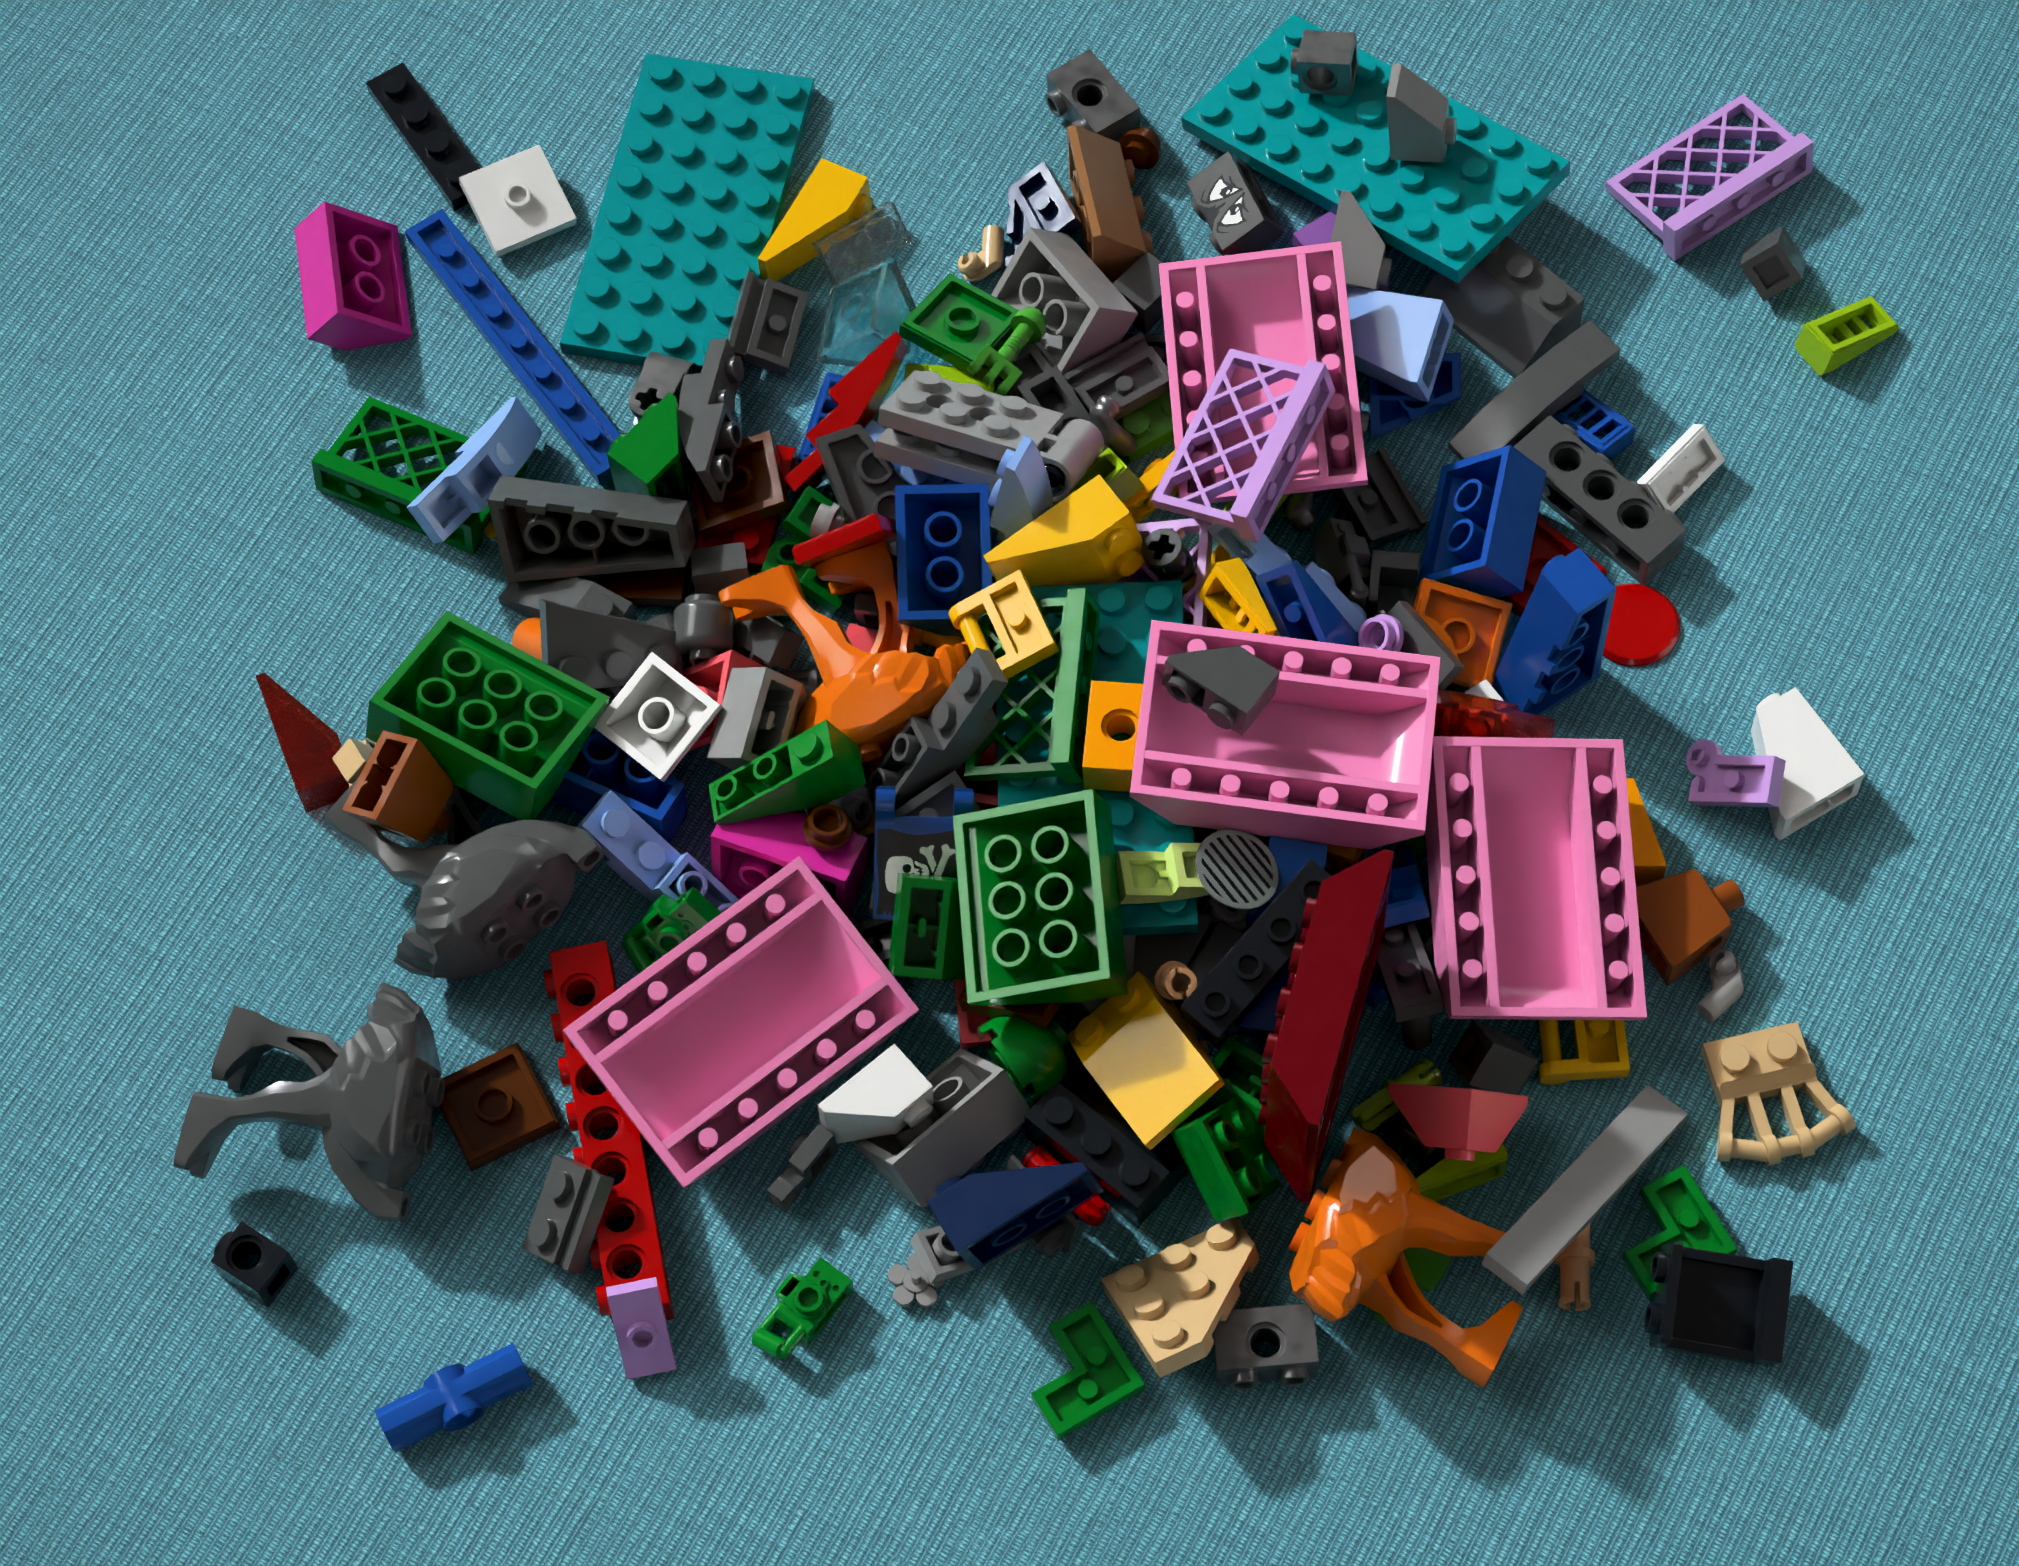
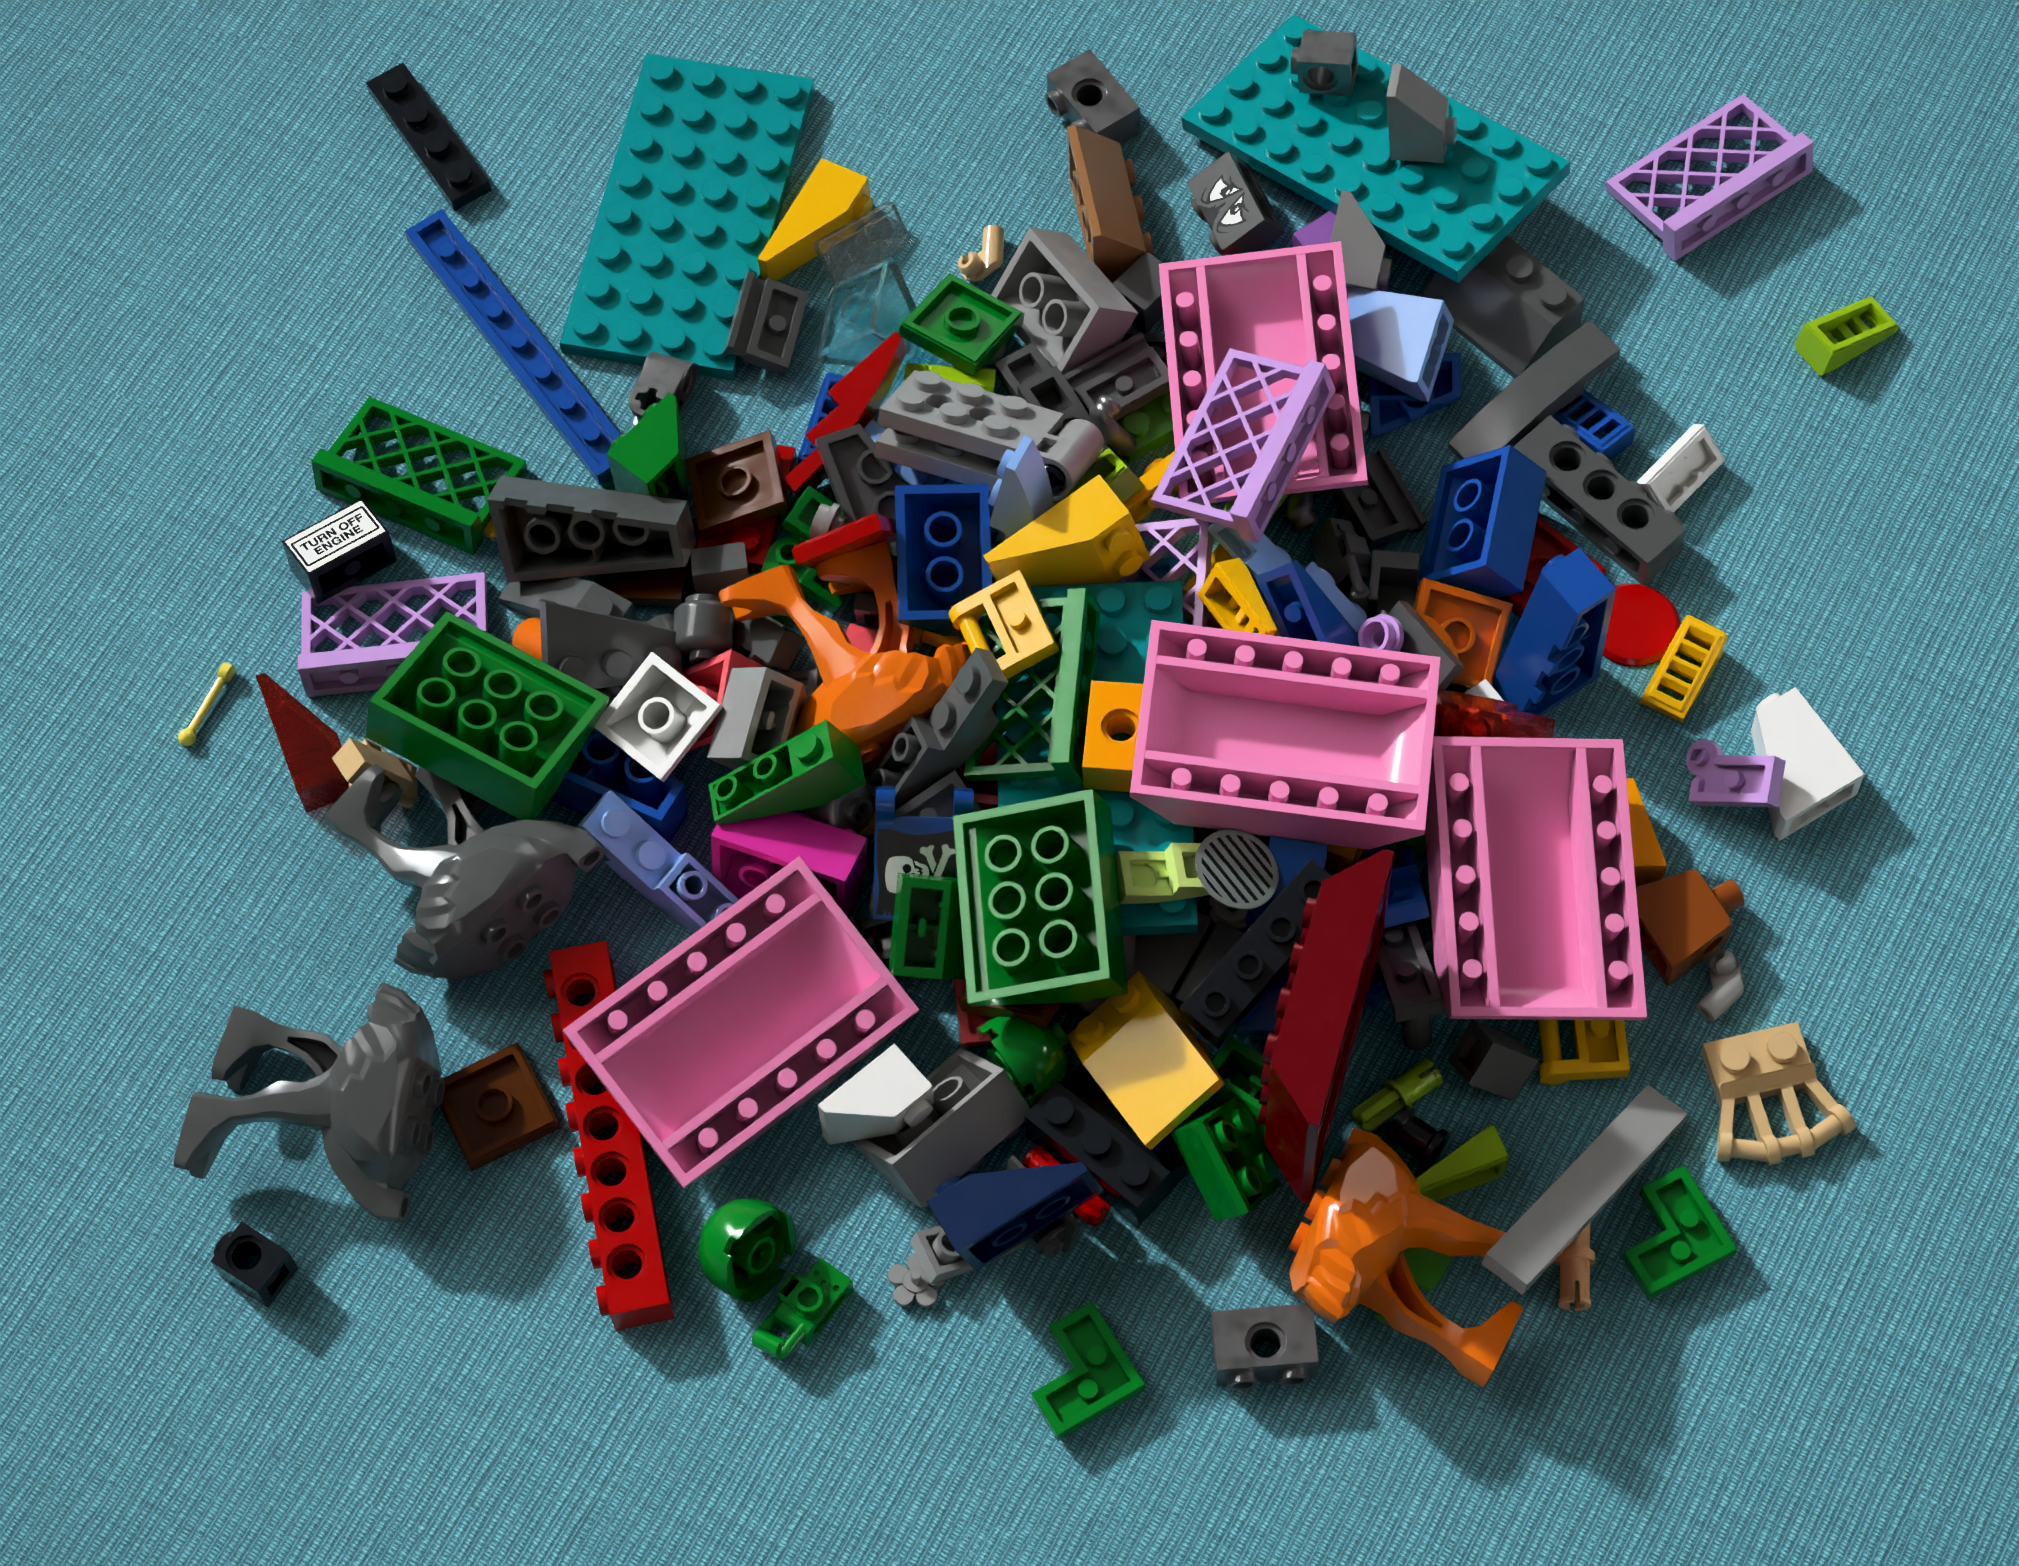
(187, 736): none -> light yellow hinge
(339, 551): none -> brick
(351, 279): dark pink slope -> none
(368, 668): none -> lavender fence
(401, 790): dark orange torso -> none
(453, 1397): blue piece -> none
(465, 485): light blue slope -> none
(517, 201): white plate -> none
(568, 1213): dark grey plate -> none
(641, 1328): lavender plate -> none
(667, 925): green piece -> none
(707, 420): dark grey slope -> none
(745, 1246): none -> green cylinder
(807, 1160): dark grey plate -> none
(827, 828): reddish brown plate -> none
(1027, 326): bright green hinge -> none
(1041, 204): wing -> none
(1141, 146): reddish brown plate -> none
(1166, 554): black bush -> none
(1174, 980): light nougat axle -> none
(1182, 1294): tan plate -> none
(1223, 683): dark grey slope -> none
(1458, 1117): coral slope -> none
(1697, 642): none -> yellow slope
(1719, 1304): black panel -> none
(1773, 263): dark grey panel -> none

